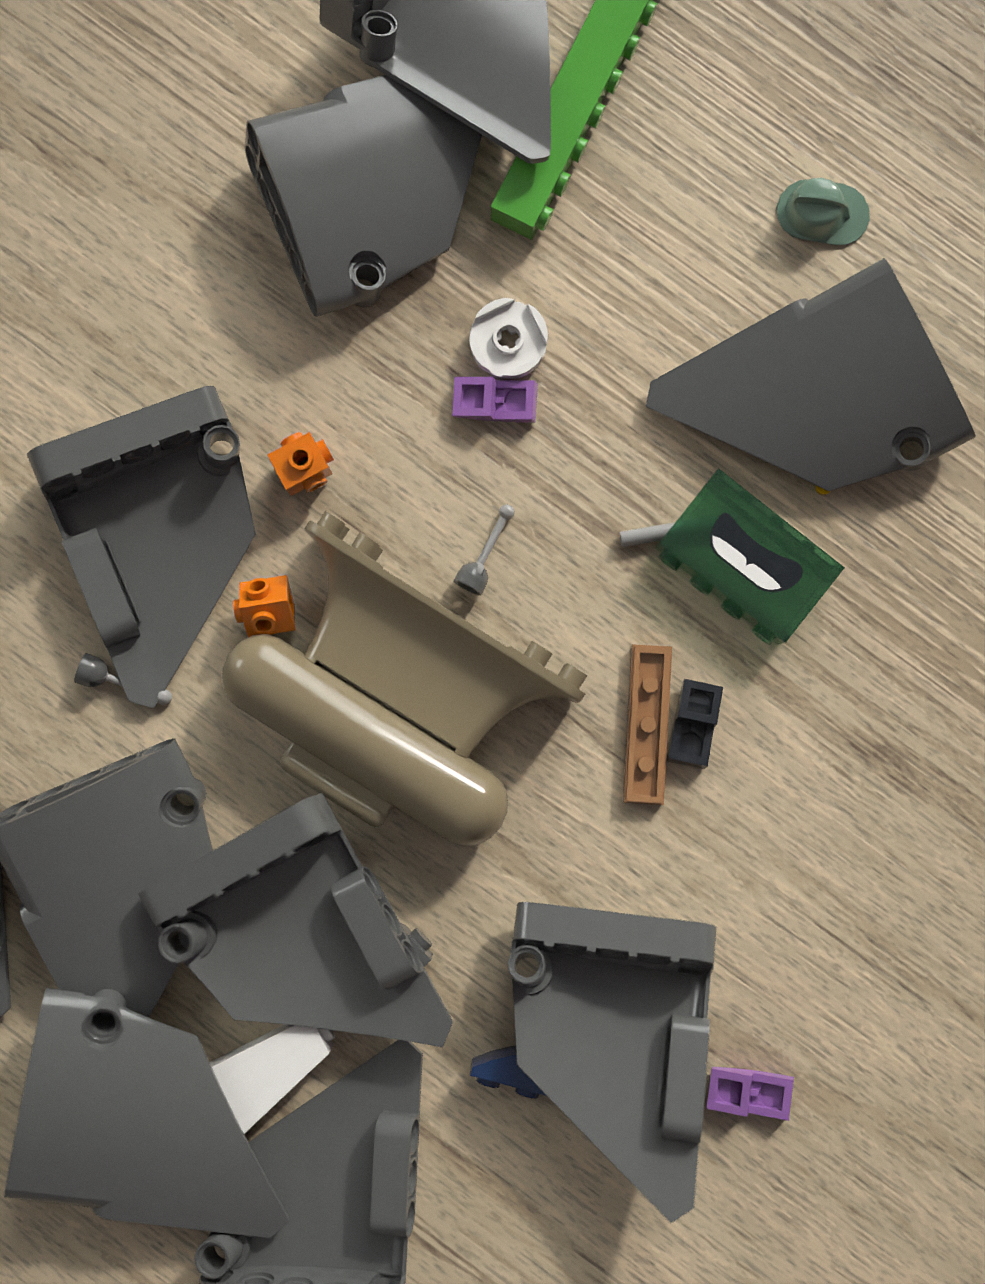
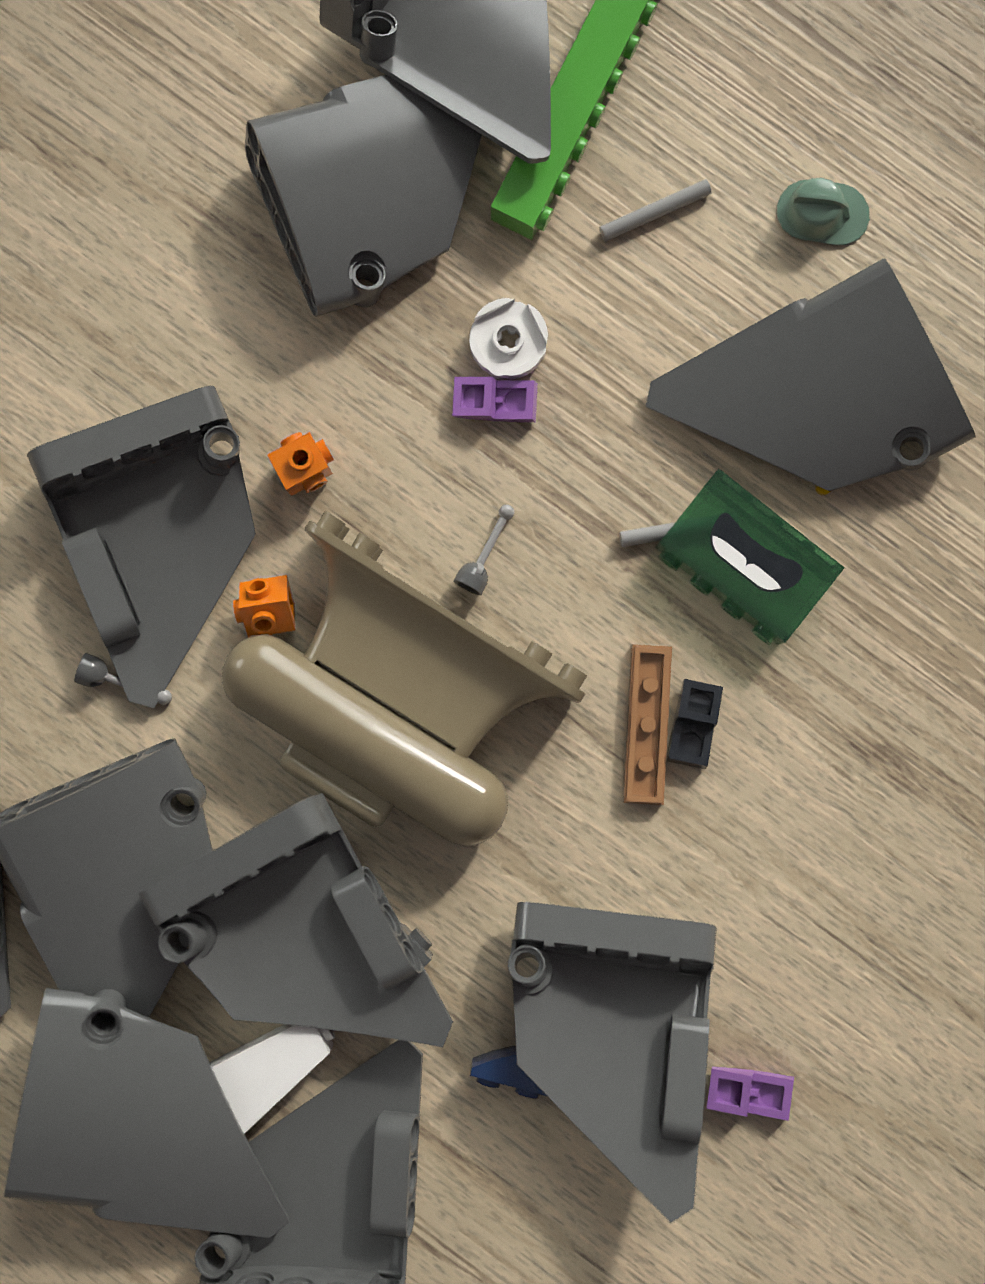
(655, 210): none -> light grey bar

